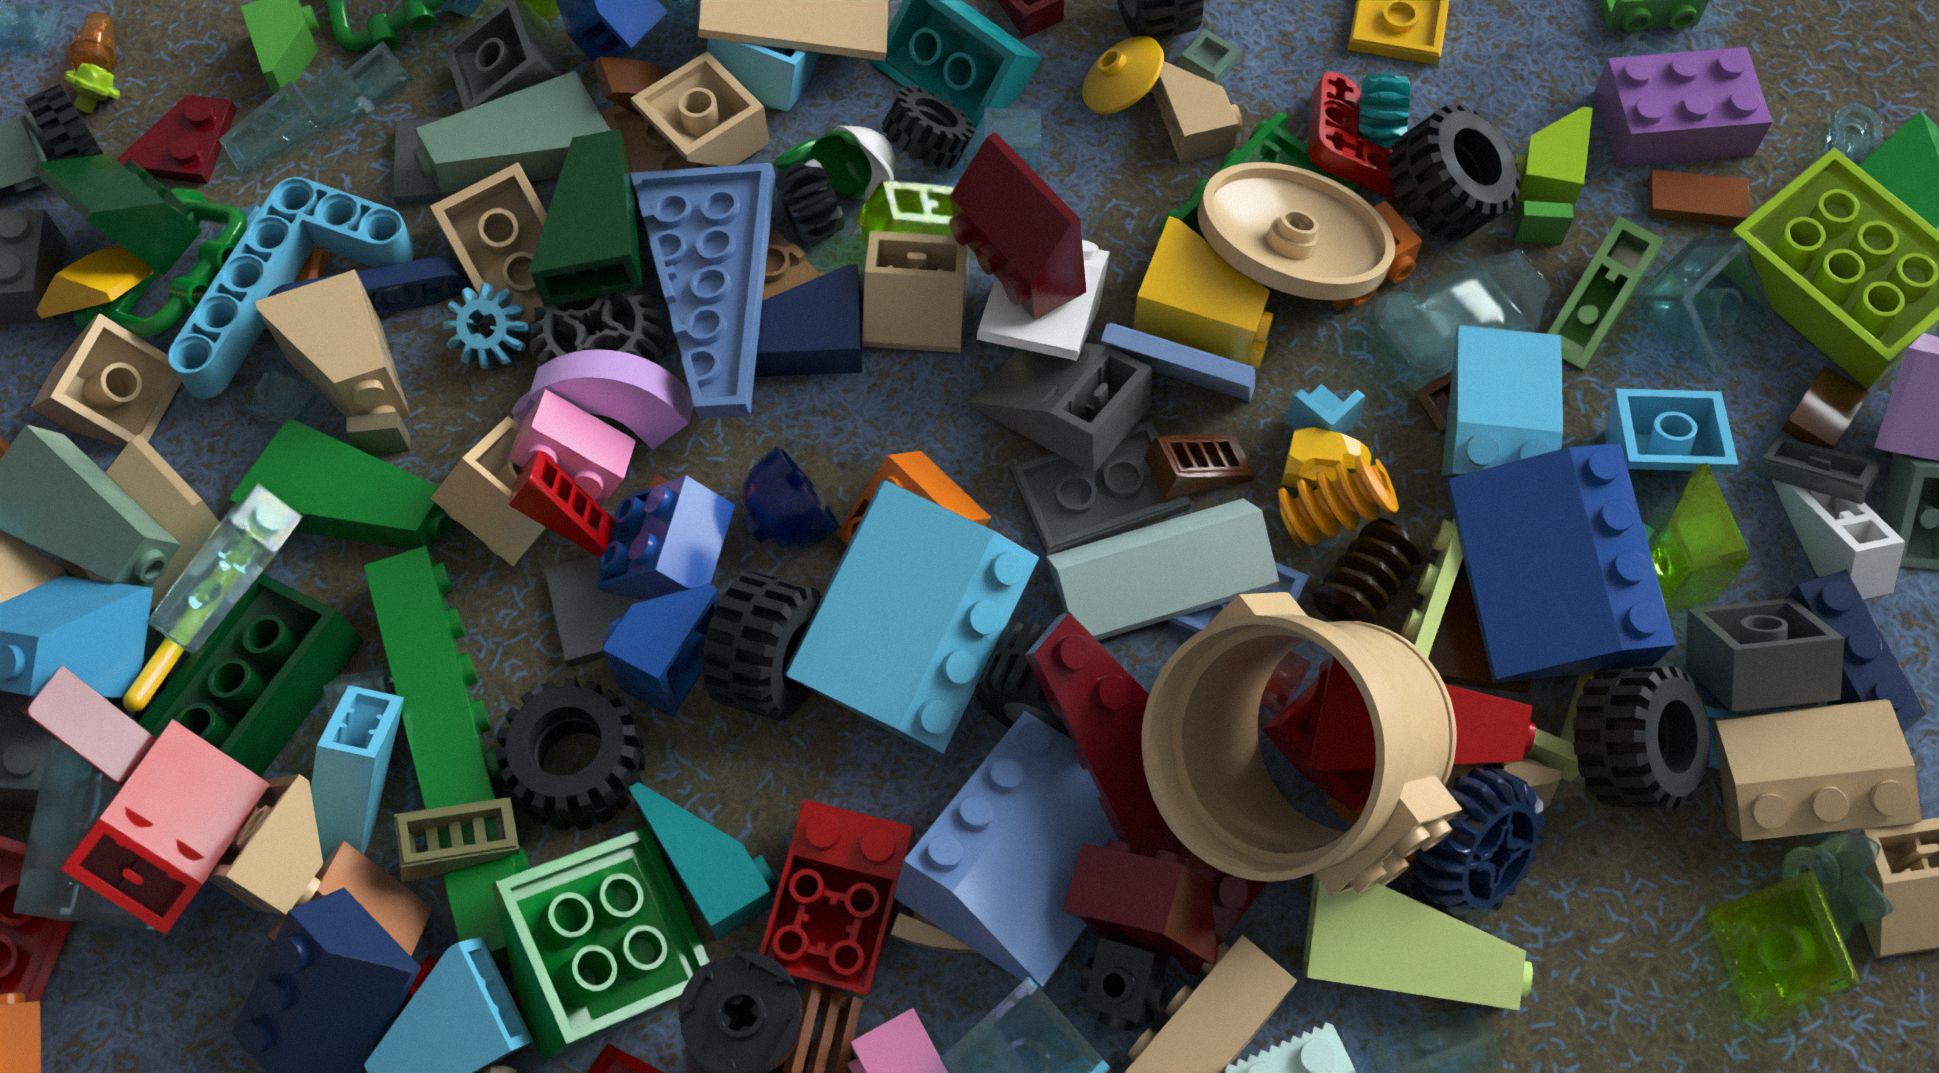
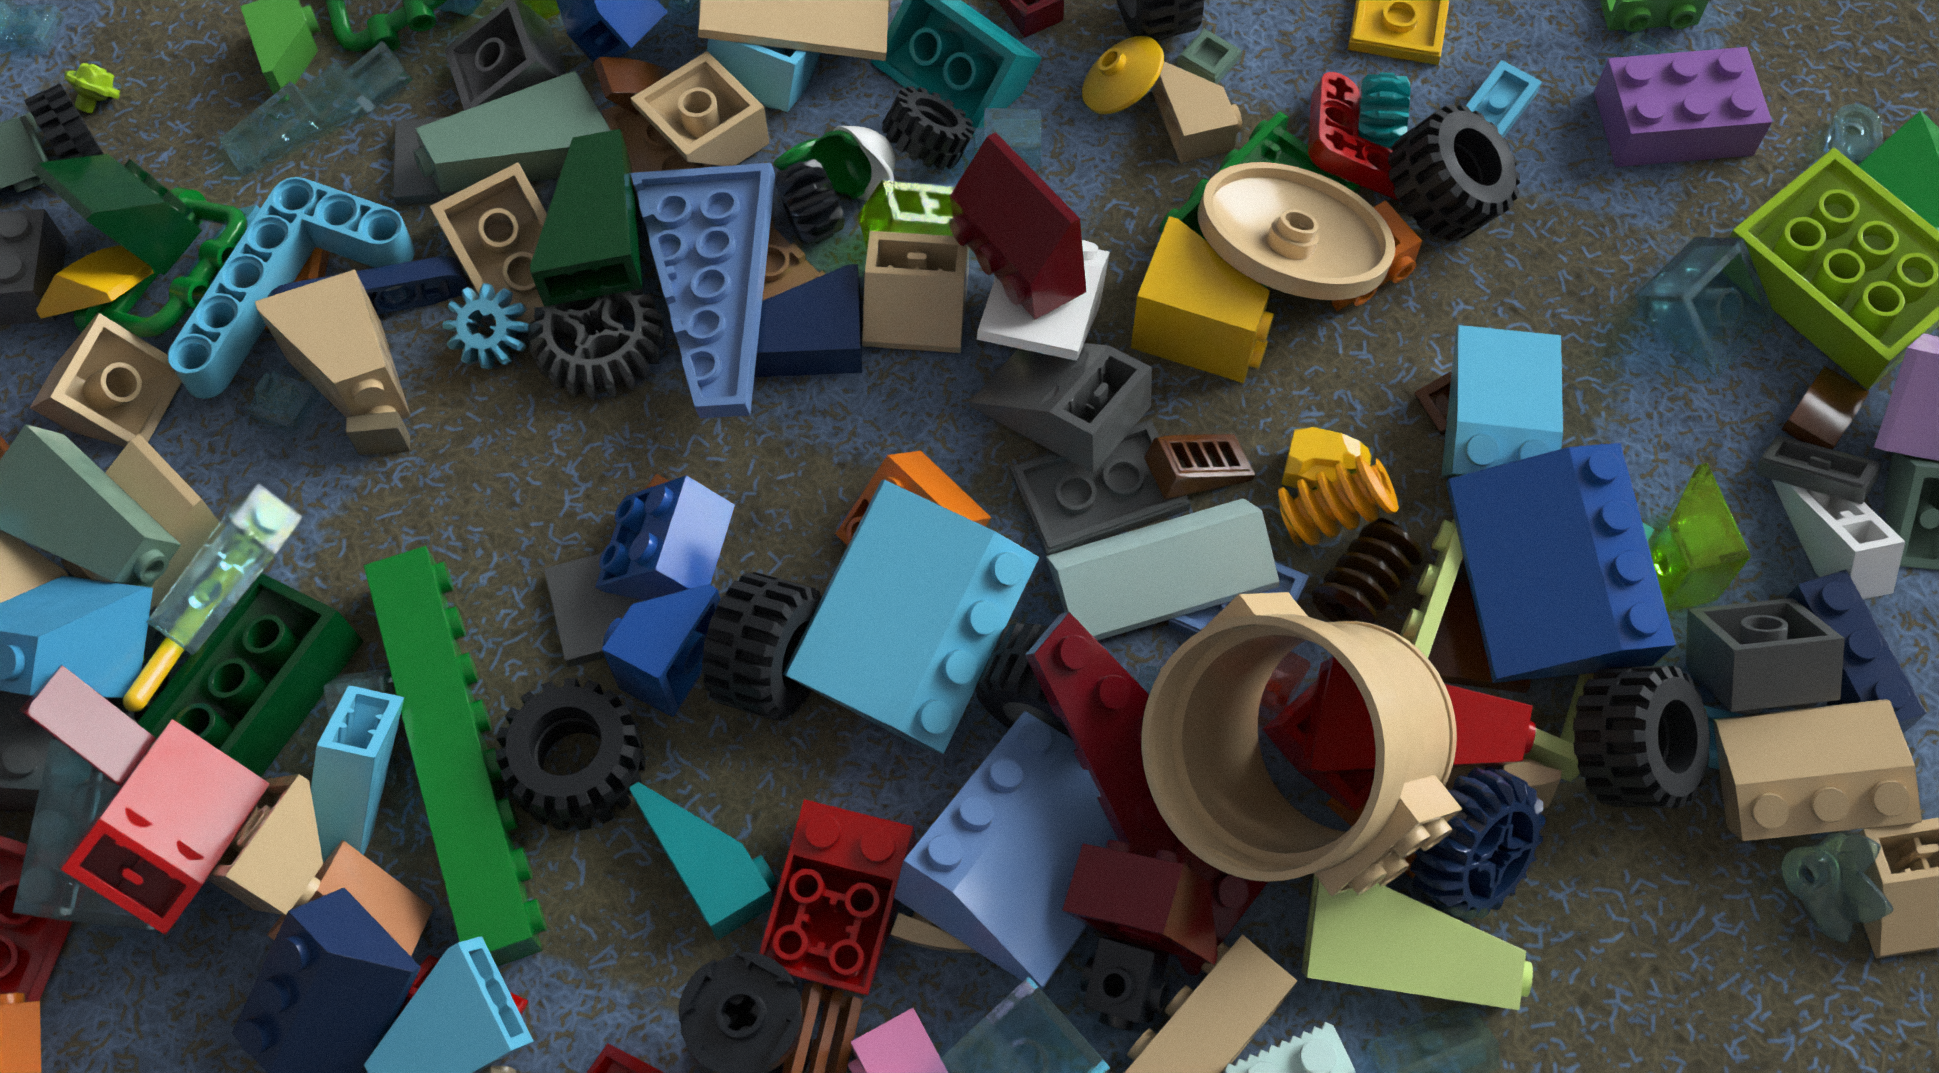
(95, 43): clear orange cone -> none
(184, 140): dark red wing -> none
(346, 491): green slope -> none
(451, 818): olive slope -> none
(480, 493): tan slope -> none
(560, 504): red slope -> none
(577, 442): bright pink brick -> none
(596, 941): green slope -> none
(617, 387): lavender arch -> none
(785, 504): clear blue cylinder -> none
(1183, 362): light blue tile -> none
(1324, 410): medium azure panel -> none
(1420, 325): clear light blue slope -> none
(1504, 96): none -> medium azure plate
(1543, 222): bright green tile -> none
(1556, 160): lime slope -> none
(1605, 290): bright green slope -> none
(1671, 429): medium azure slope -> none
(1698, 198): dark orange tile -> none
(1783, 948): clear neon green slope -> none

